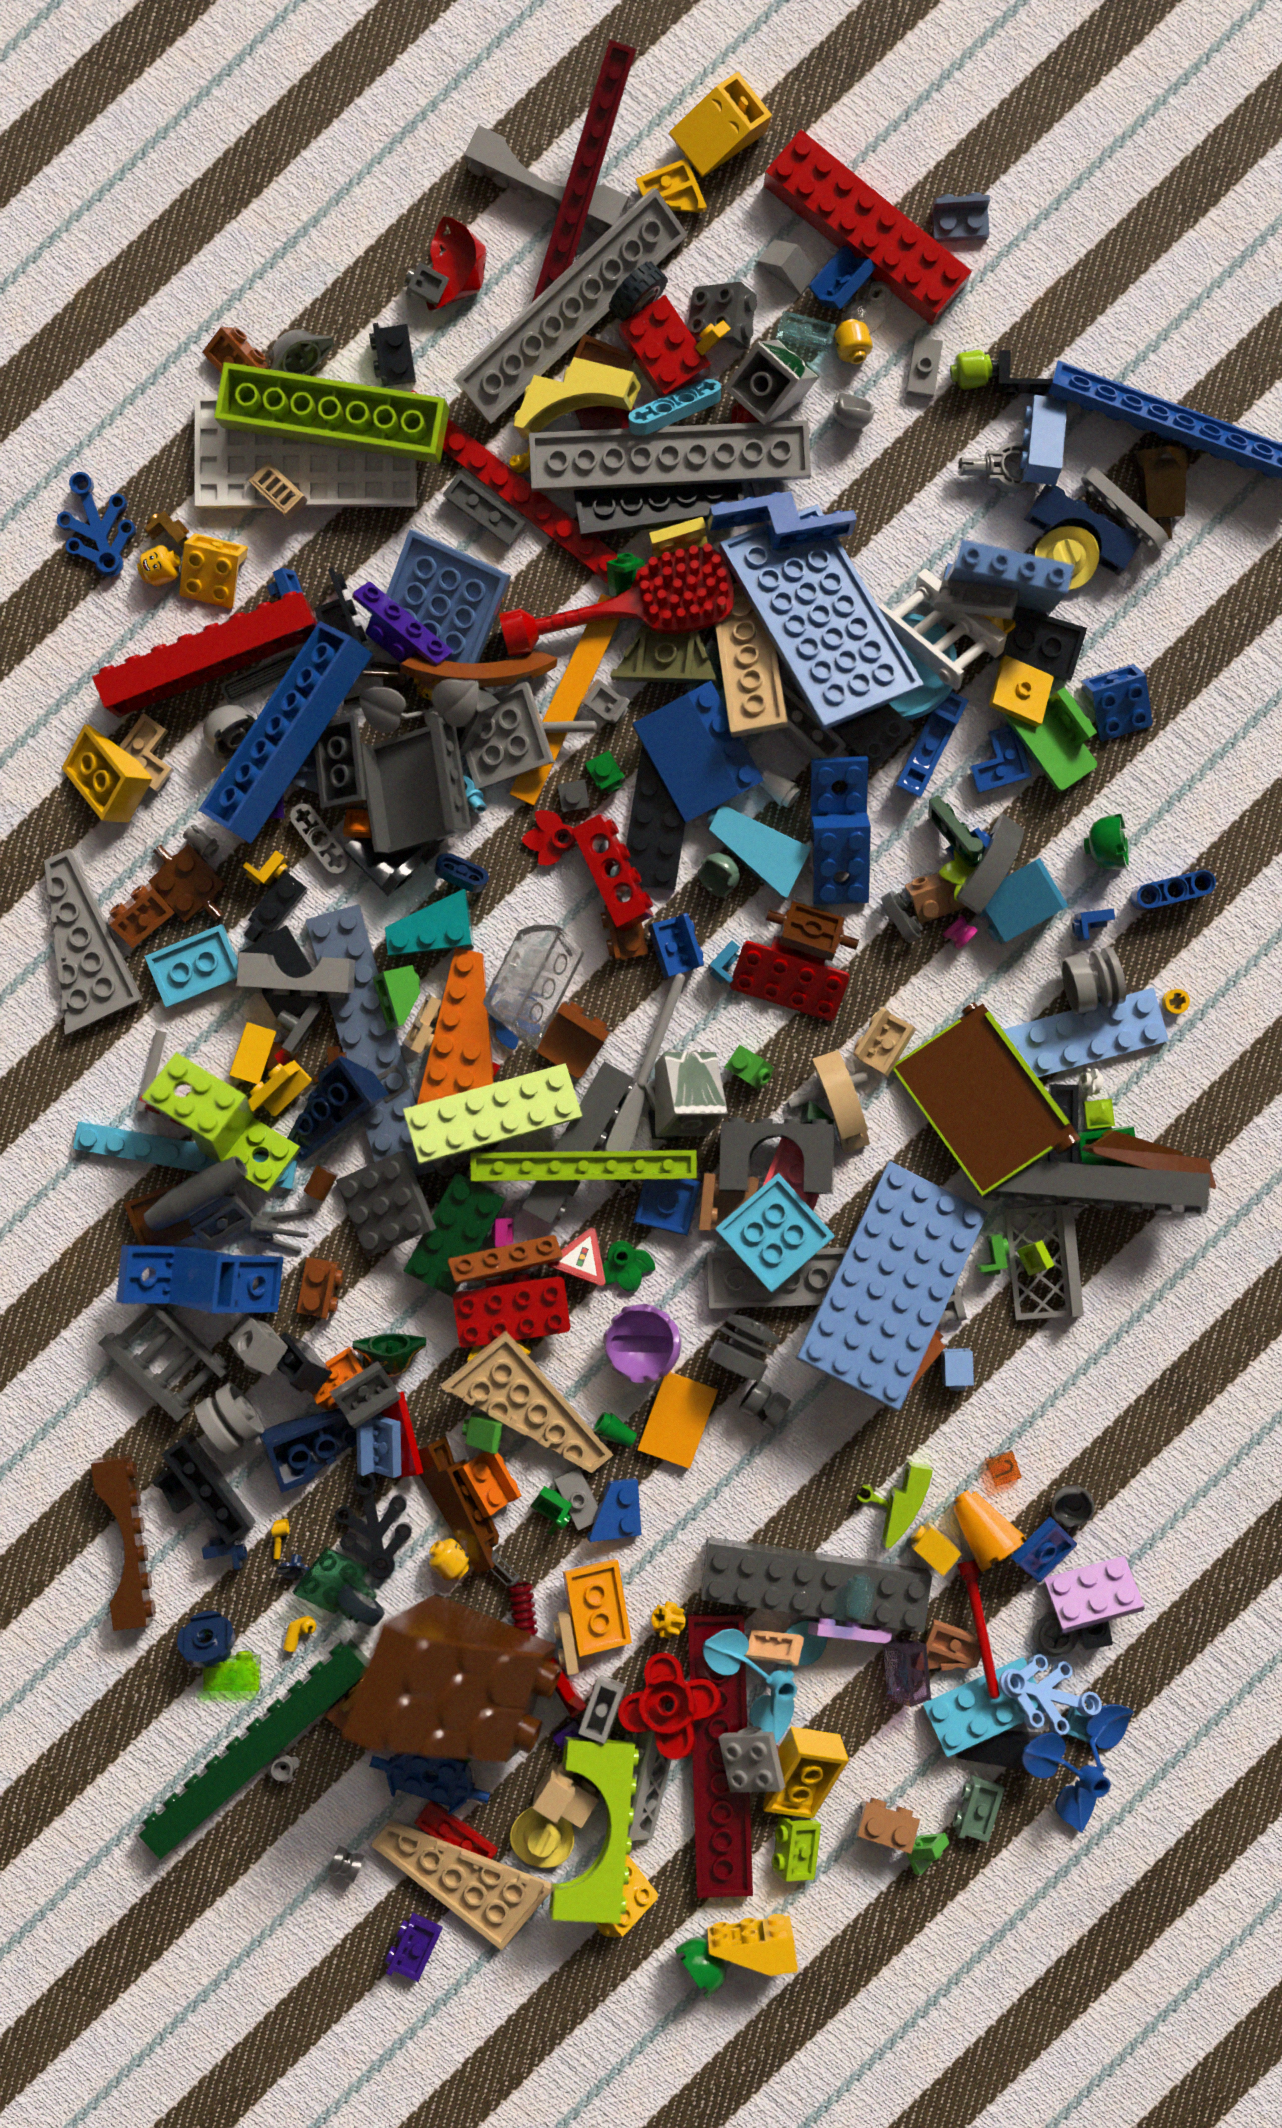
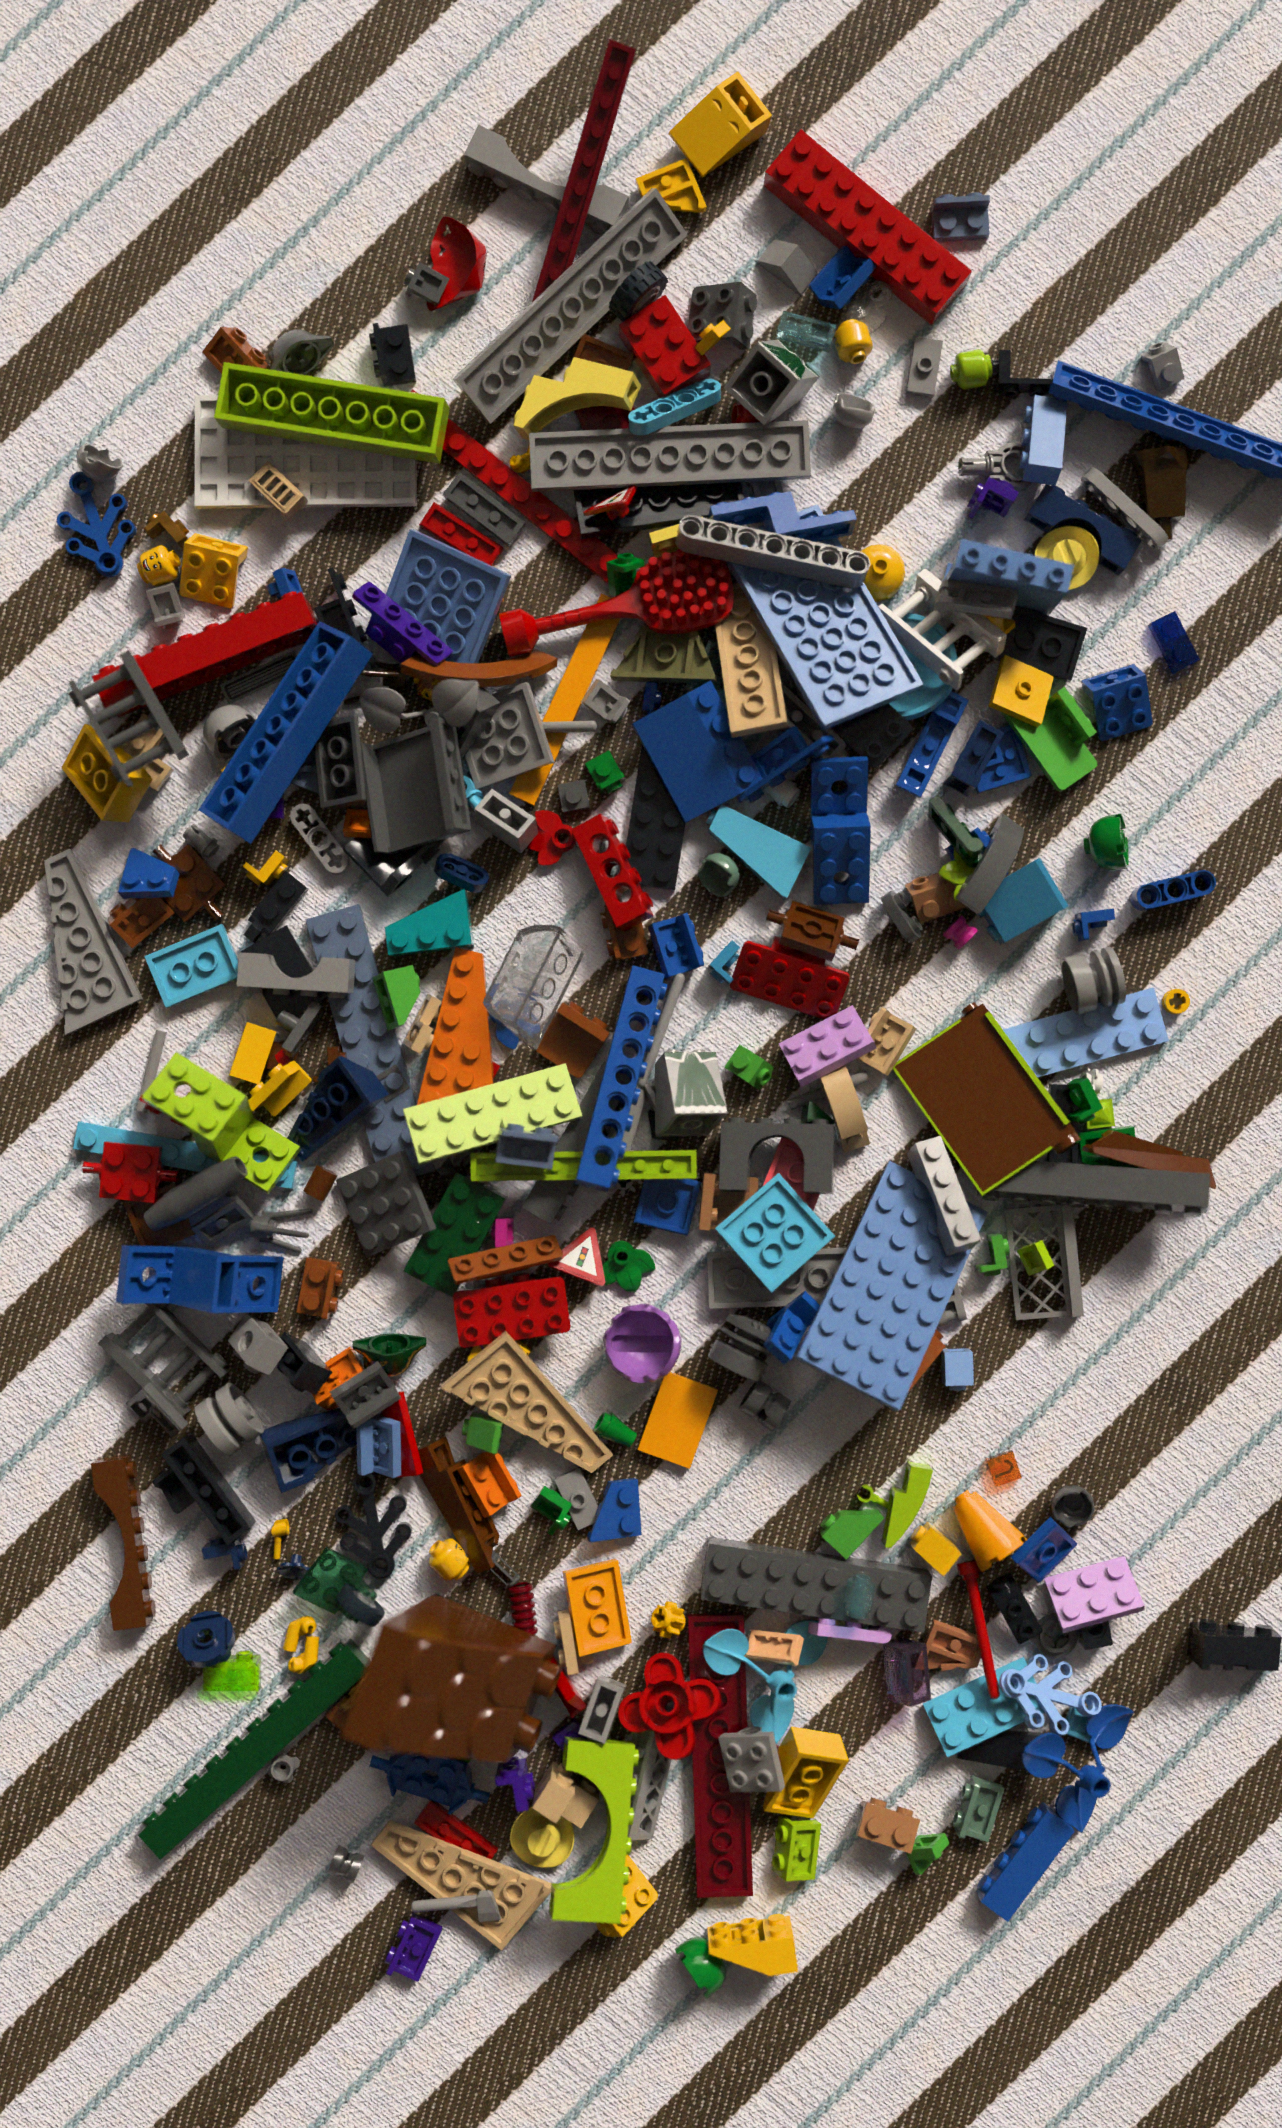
(97, 463): none -> light grey hair
(130, 1172): none -> red plate
(142, 695): none -> dark grey fence
(147, 877): none -> blue wing
(150, 1404): none -> dark grey tile
(165, 606): none -> light grey bracket
(307, 1658): none -> yellow arm
(460, 535): none -> red tile
(484, 1902): none -> light grey piece
(506, 821): none -> light grey brick
(516, 1773): none -> dark purple bracket
(526, 1147): none -> sand blue bracket
(614, 505): none -> piece
(640, 982): none -> blue brick
(651, 698): none -> clear blue plate
(758, 554): none -> light grey beam
(781, 756): none -> blue bracket
(789, 1326): none -> blue bracket
(827, 1046): none -> lavender plate
(849, 1528): none -> bright green slope
(885, 572): none -> yellow cylinder
(954, 1219): none -> arch
(974, 758): none -> dark blue bracket
(994, 496): none -> dark purple bracket
(1014, 1608): none -> black bracket
(1024, 1861): none -> blue brick
(1085, 1098): none -> green bracket
(1164, 365): none -> light grey bracket
(1173, 642): none -> clear blue plate
(1234, 1646): none -> black wedge

